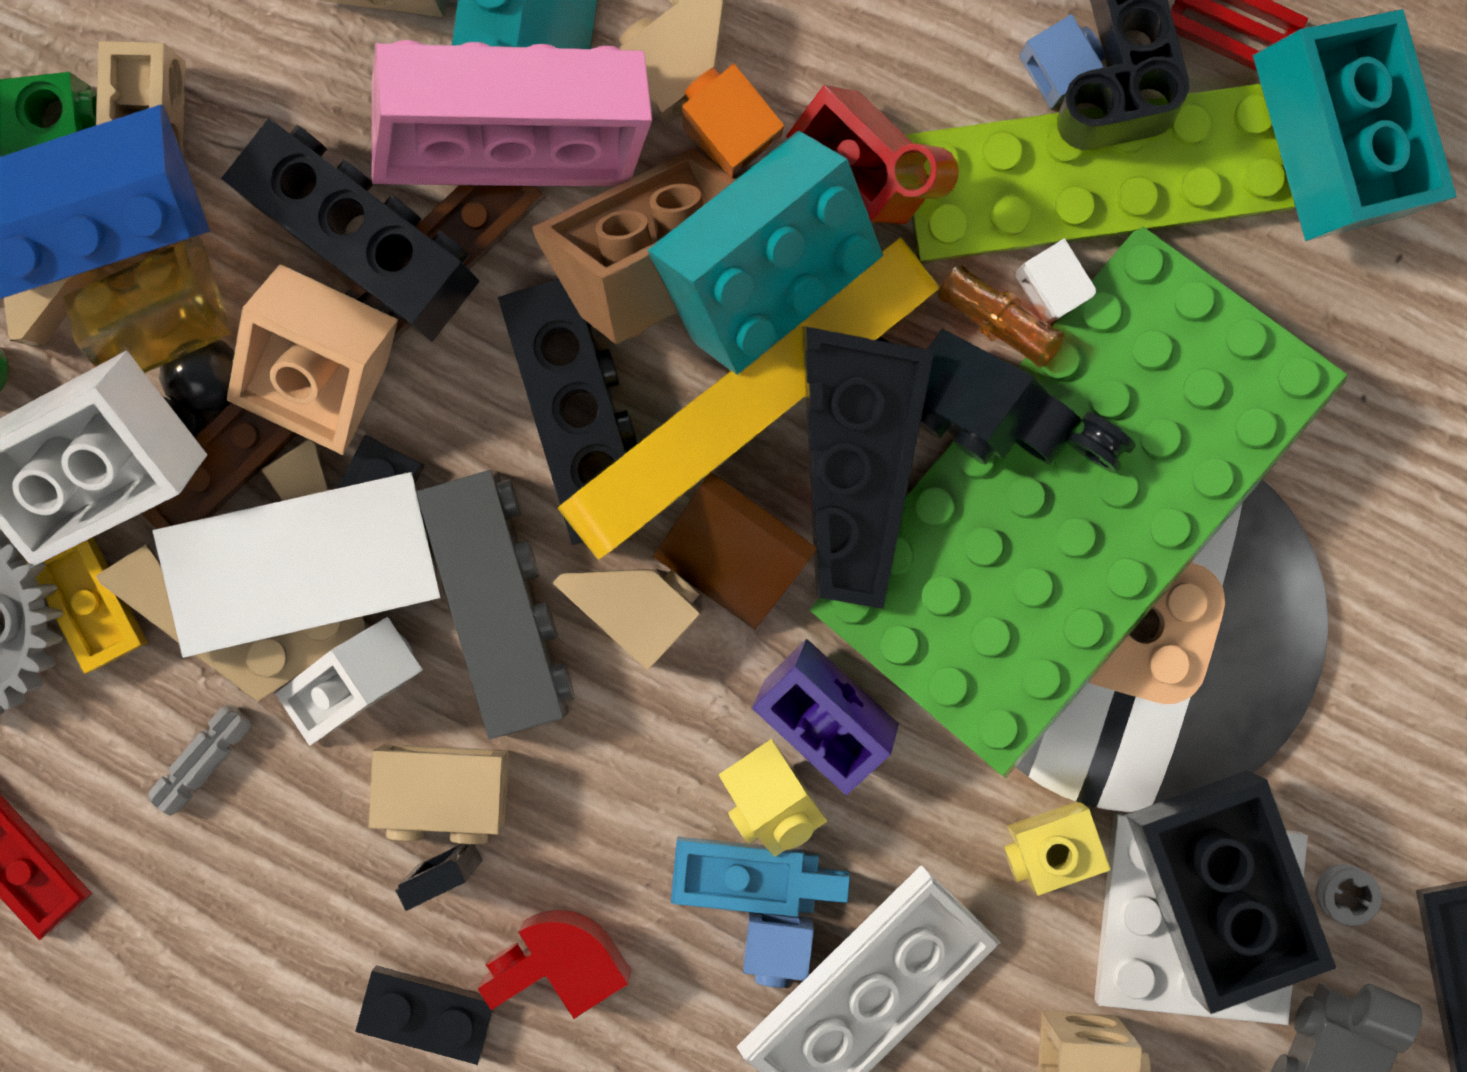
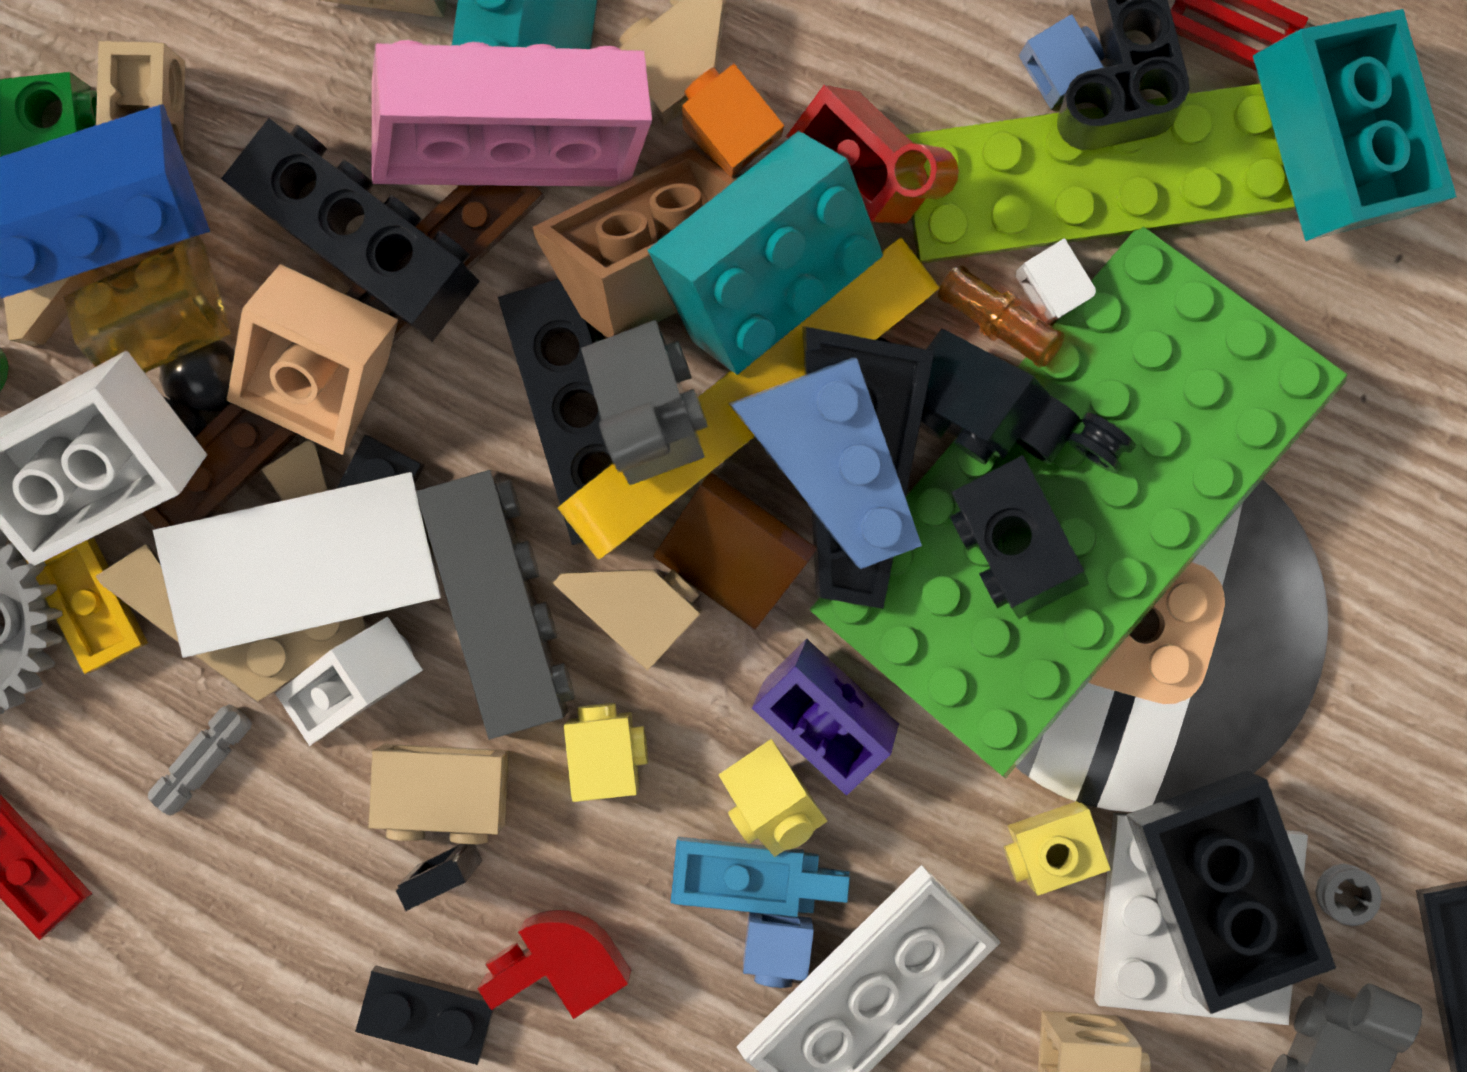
(604, 753): none -> light yellow brick
(641, 402): none -> dark grey hinge
(836, 457): none -> medium blue wing
(1009, 500): none -> black brick

